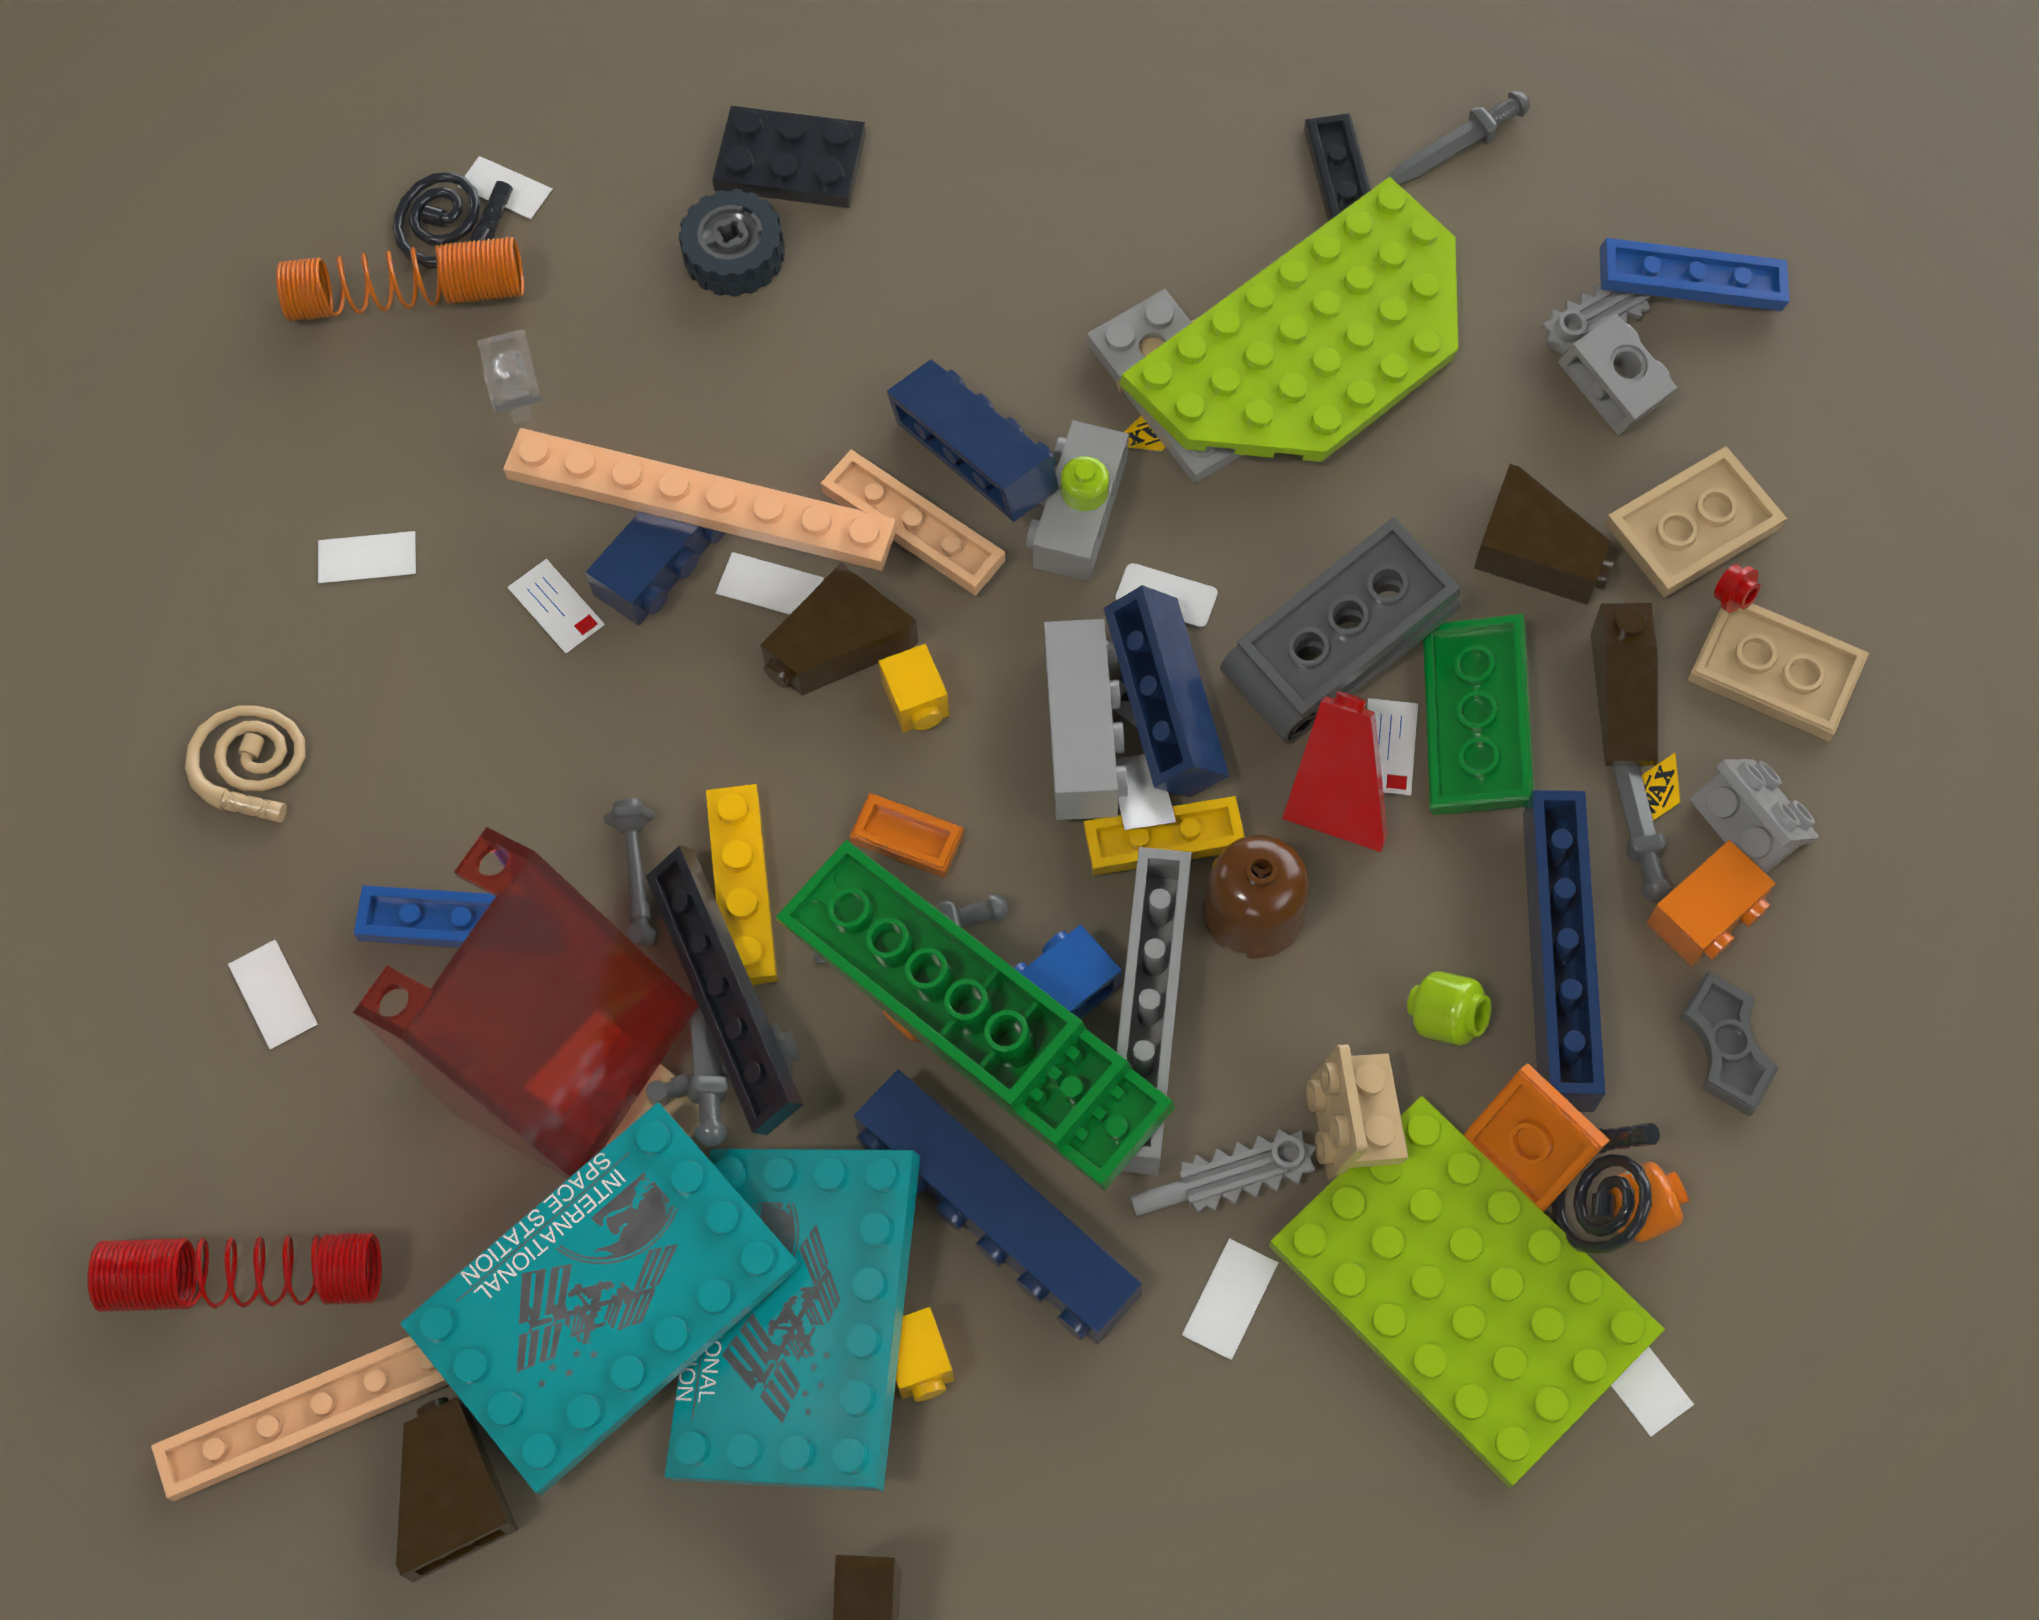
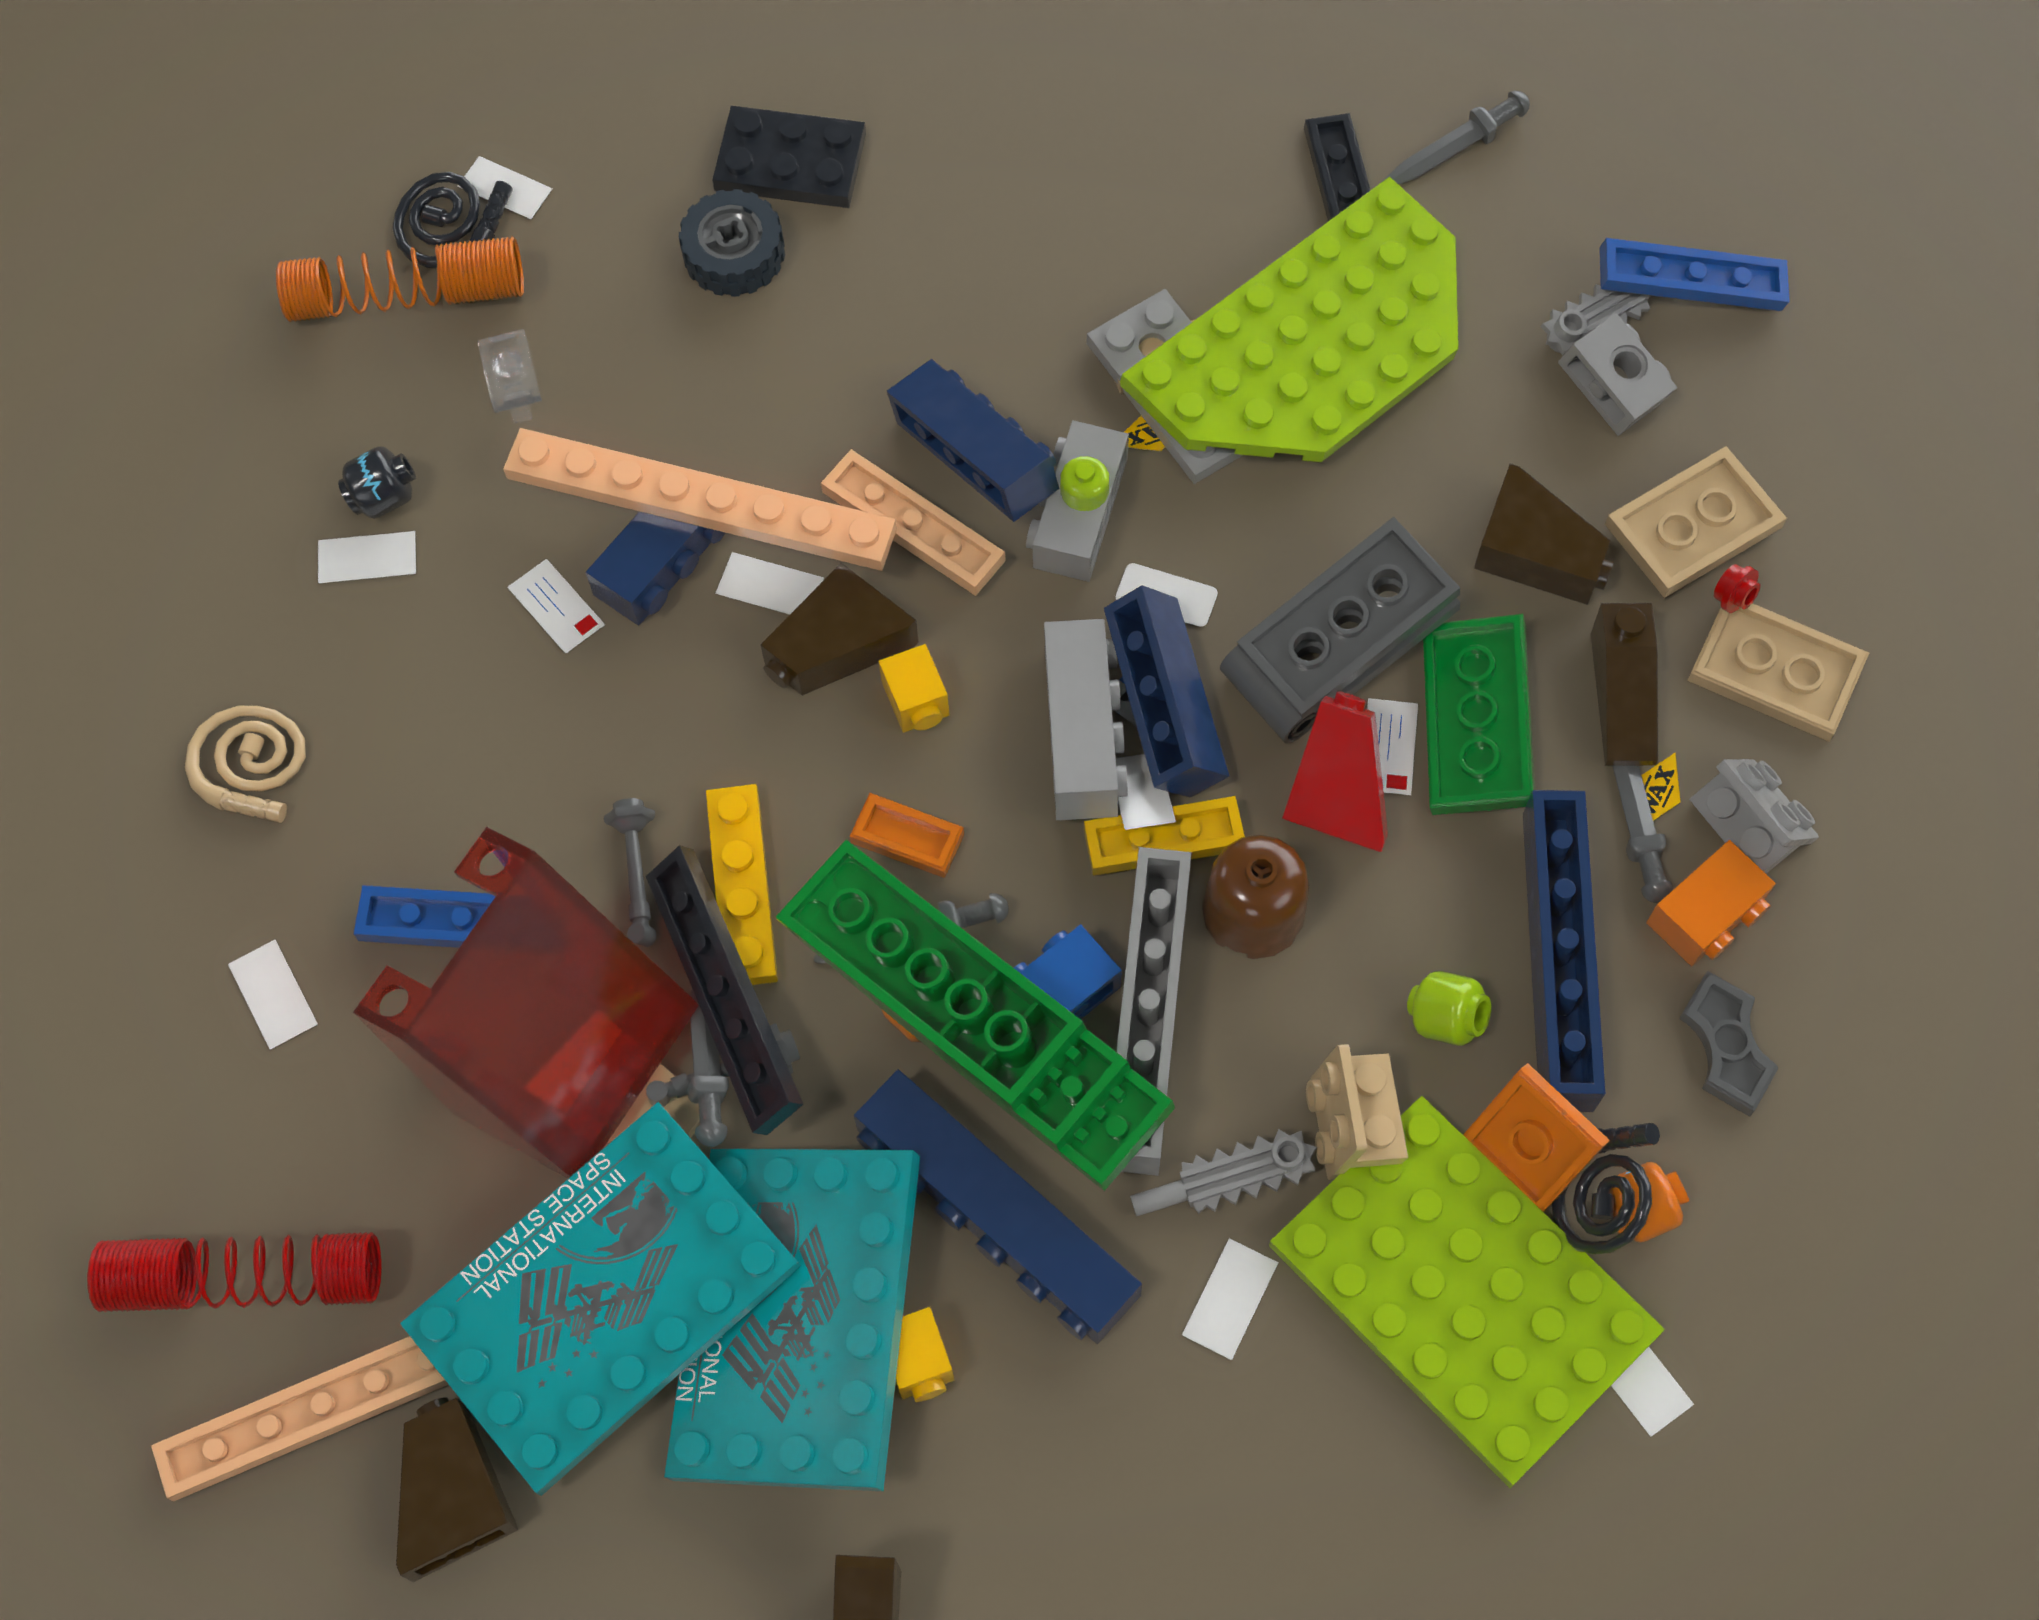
(377, 482): none -> black head

